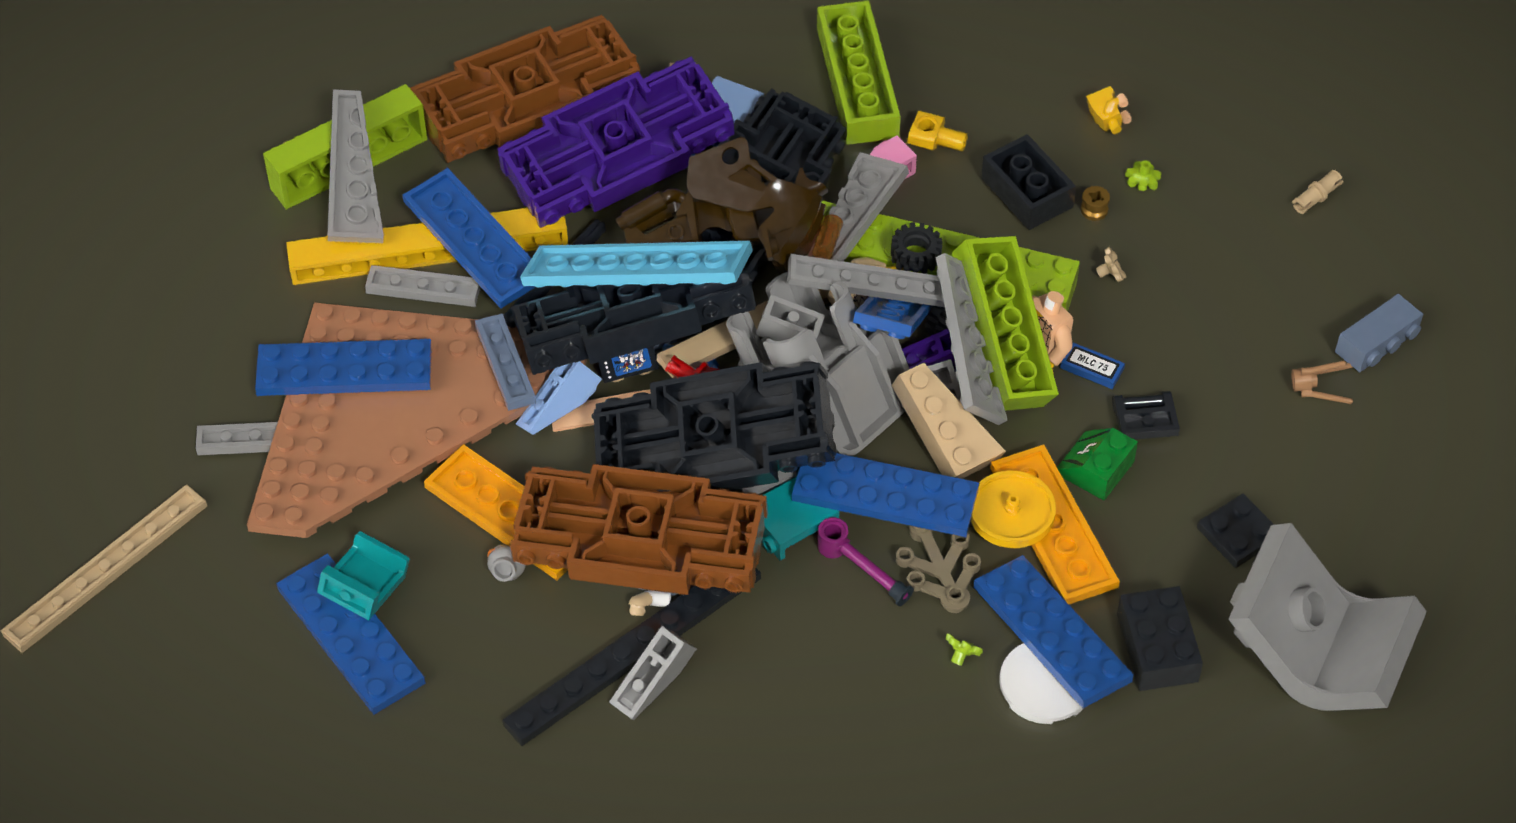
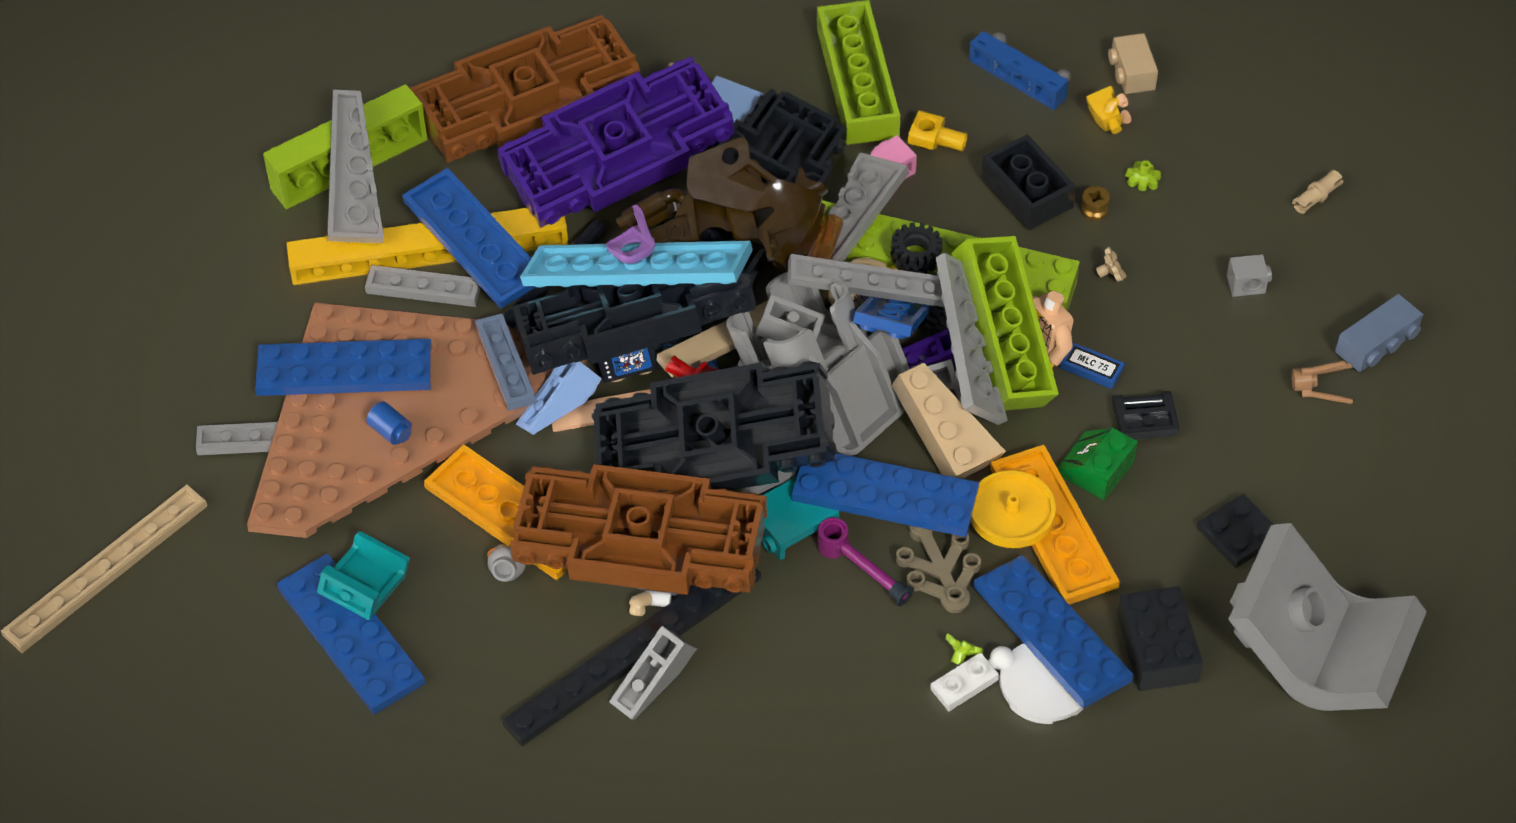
(389, 423): none -> blue brick
(638, 233): none -> medium lavender piece
(971, 677): none -> white plate
(1019, 70): none -> blue piece
(1133, 63): none -> tan brick
(1248, 275): none -> light grey brick

